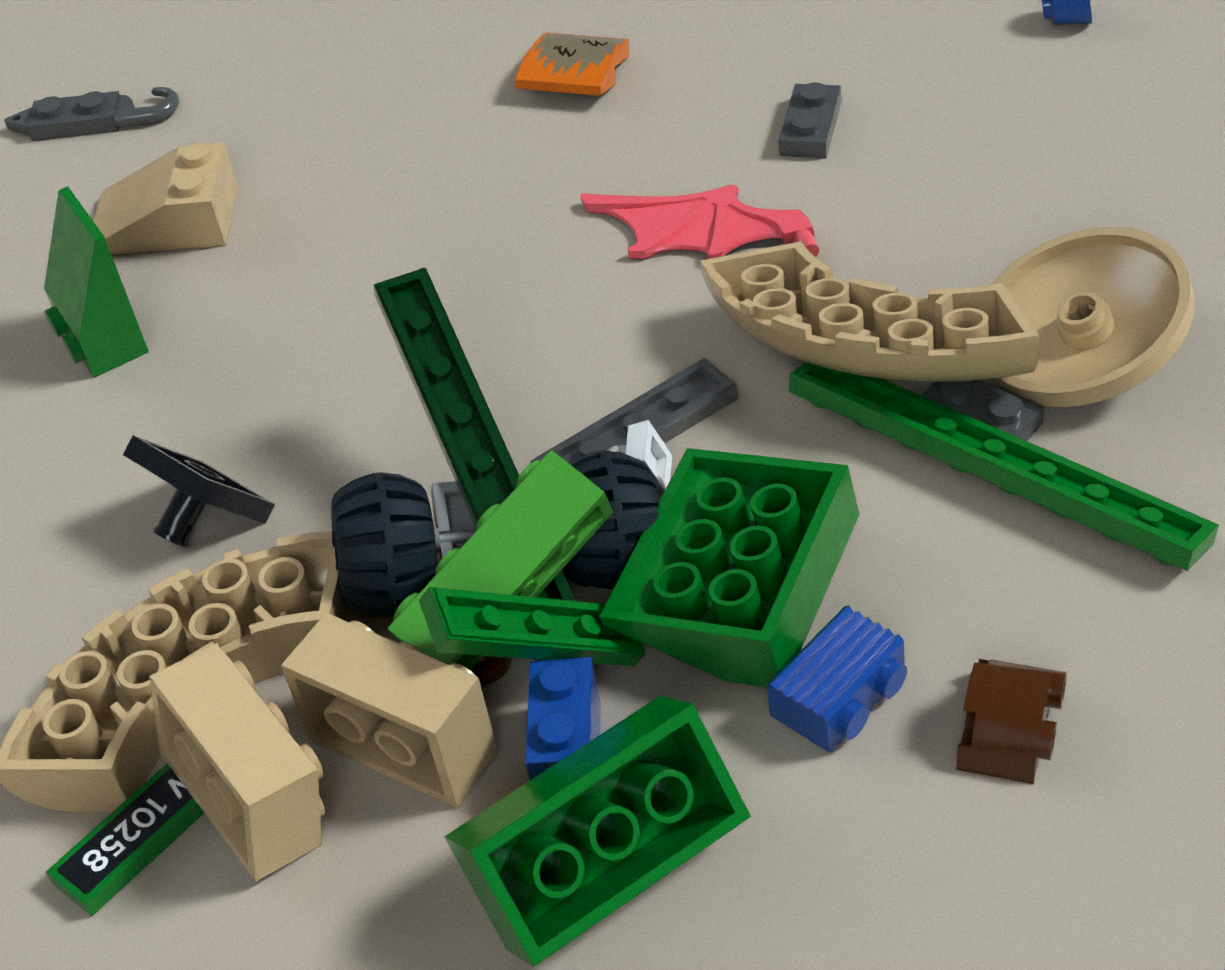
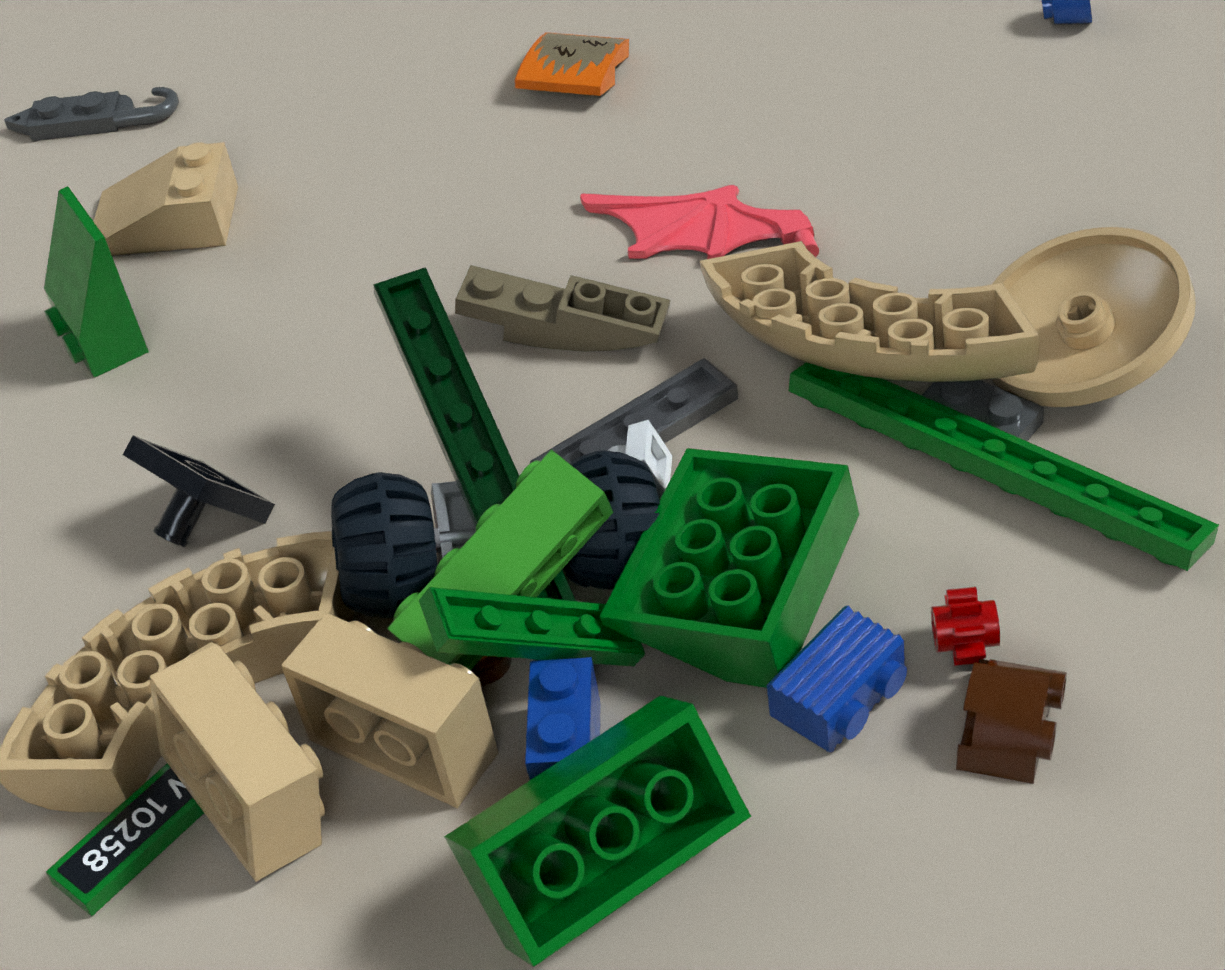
(575, 318): none -> dark tan slope
(810, 120): dark grey plate -> none
(965, 625): none -> red gear

